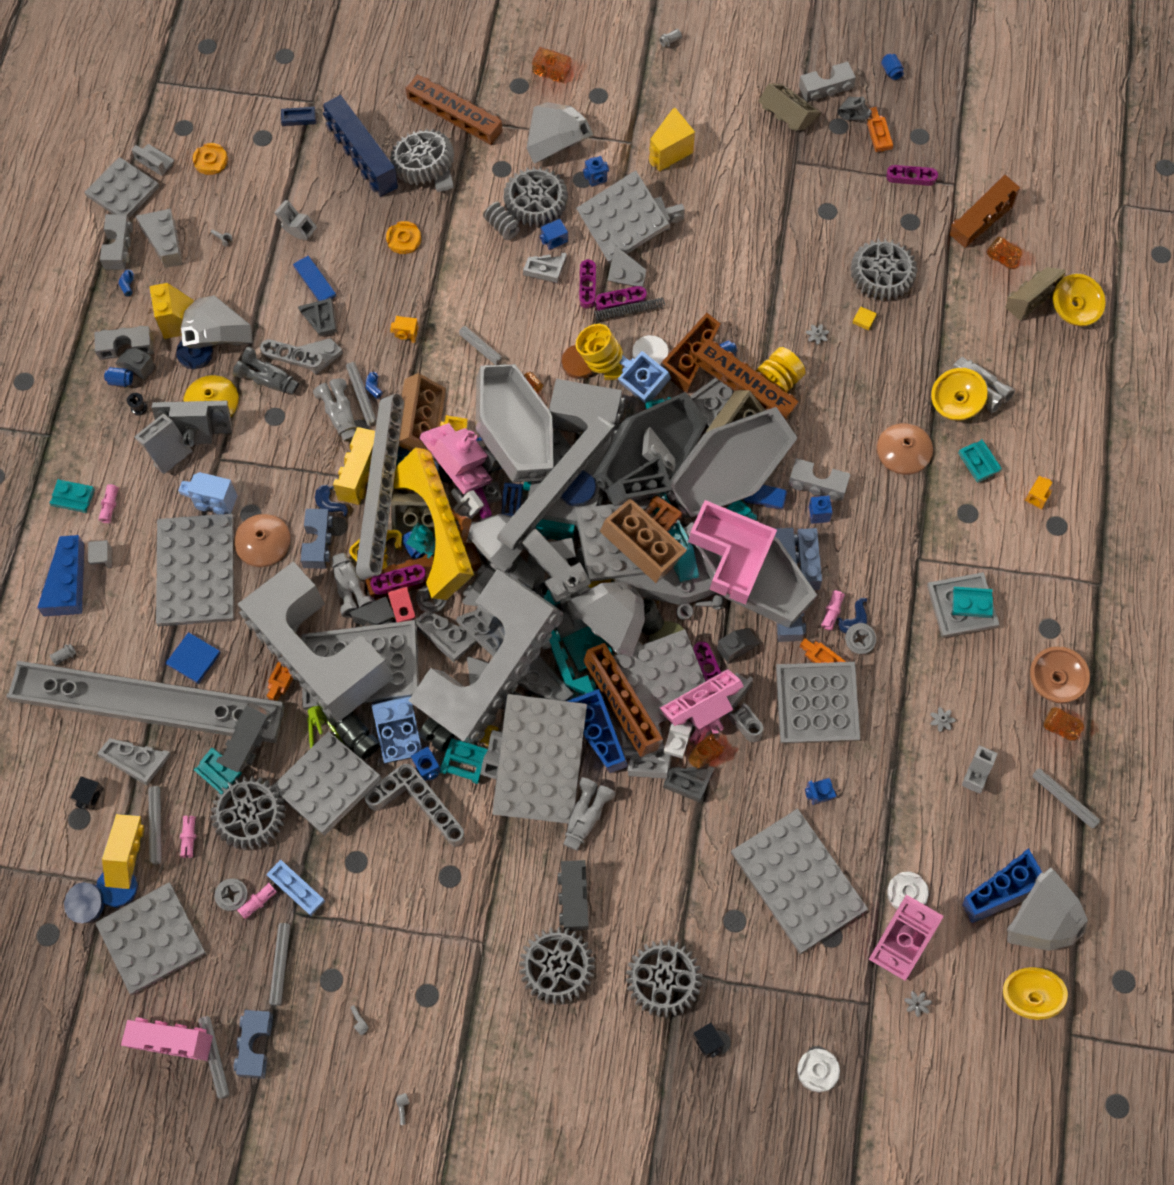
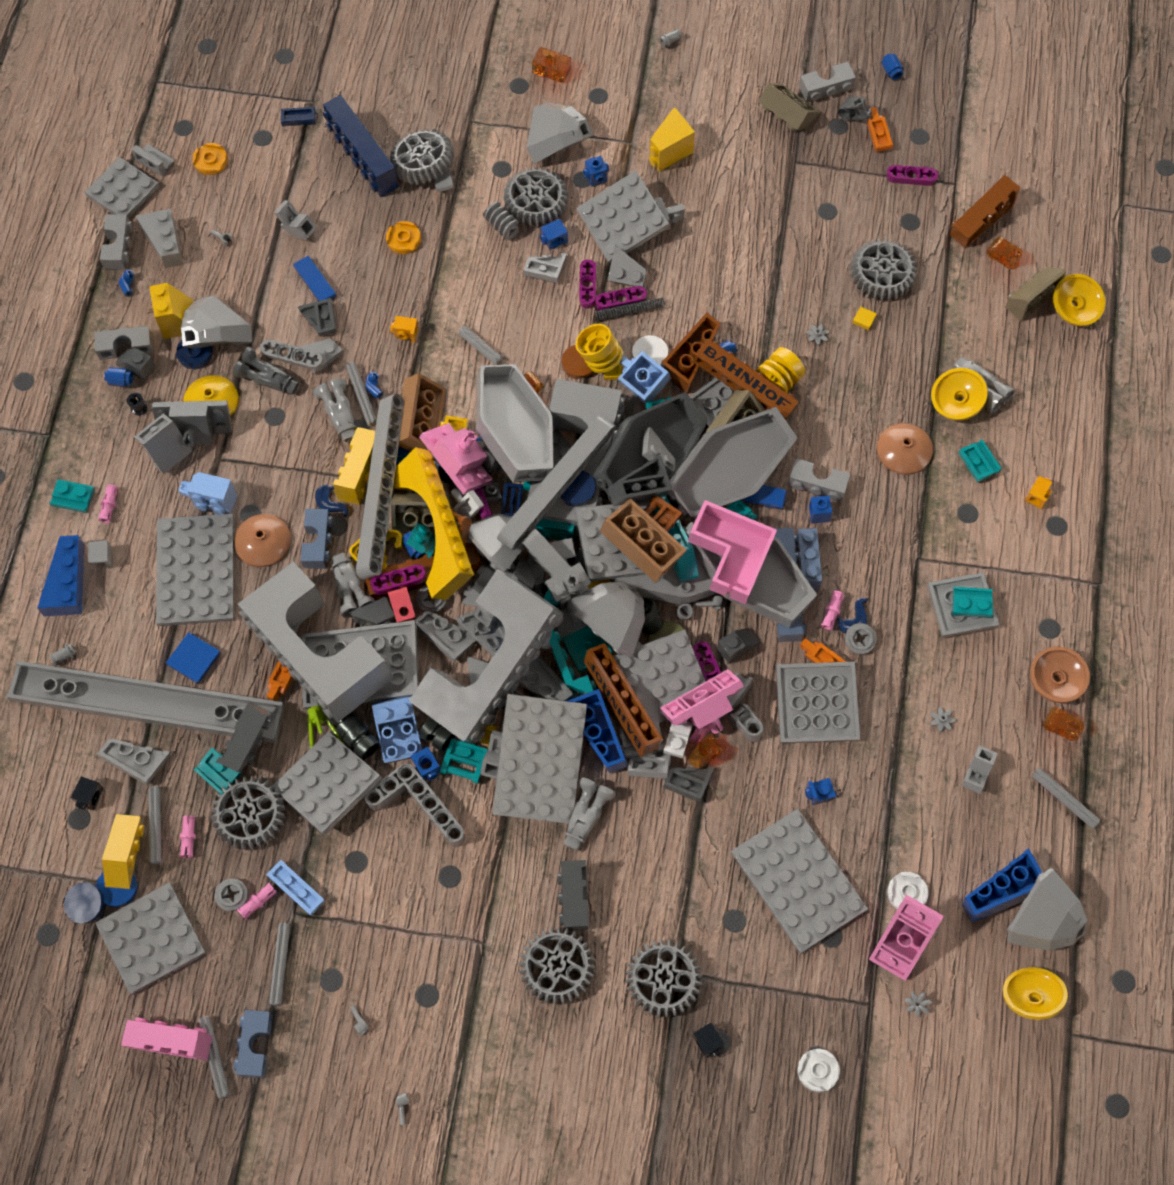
(454, 109): dark orange brick -> none

